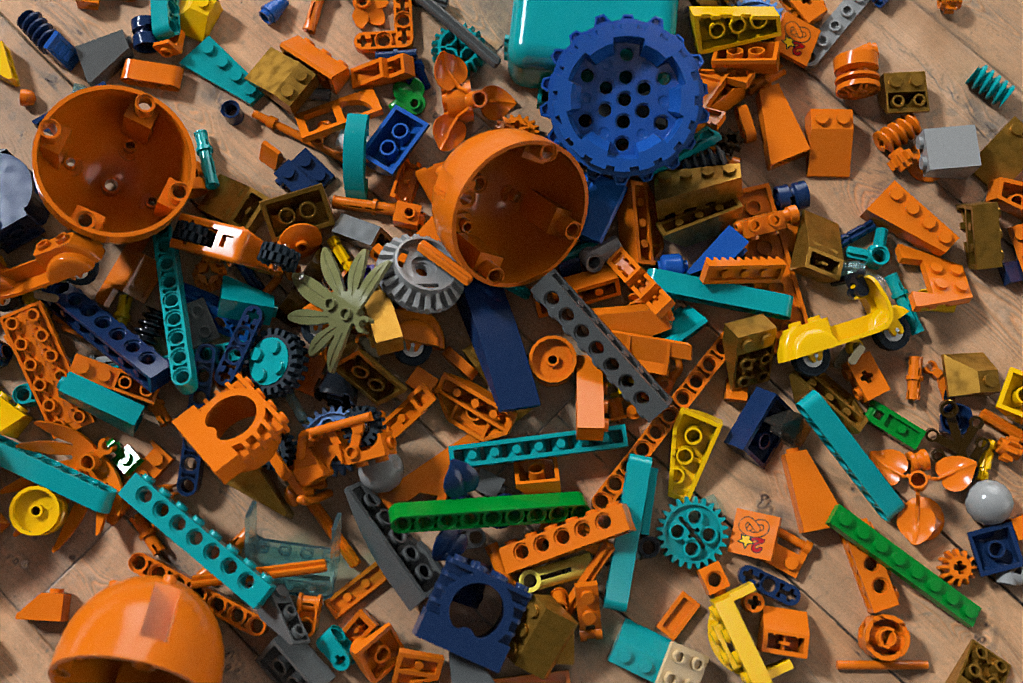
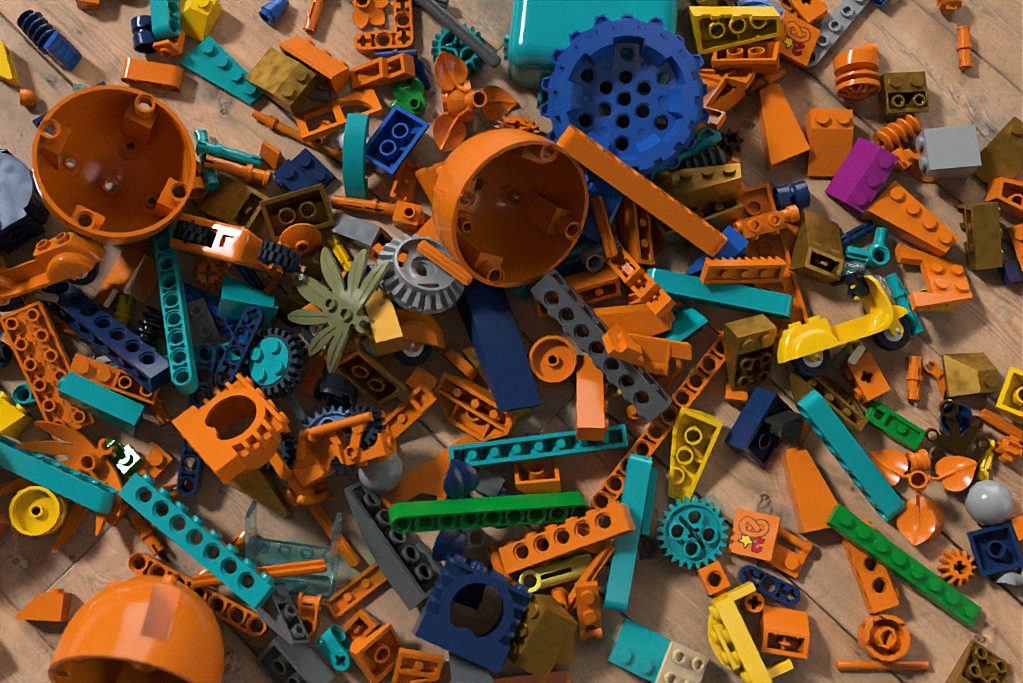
(104, 56): dark grey slope -> none
(227, 107): dark blue beam -> none
(228, 154): none -> teal pin
(247, 172): none -> orange pin
(604, 227): none -> orange axle
(616, 410): orange bush -> none
(622, 346): none -> orange plate
(641, 190): none -> orange beam
(672, 263): blue head -> none
(677, 615): orange tile -> none
(745, 123): orange beam -> none
(861, 175): none -> magenta slope
(964, 47): none -> orange pin
(990, 85): teal piece -> none

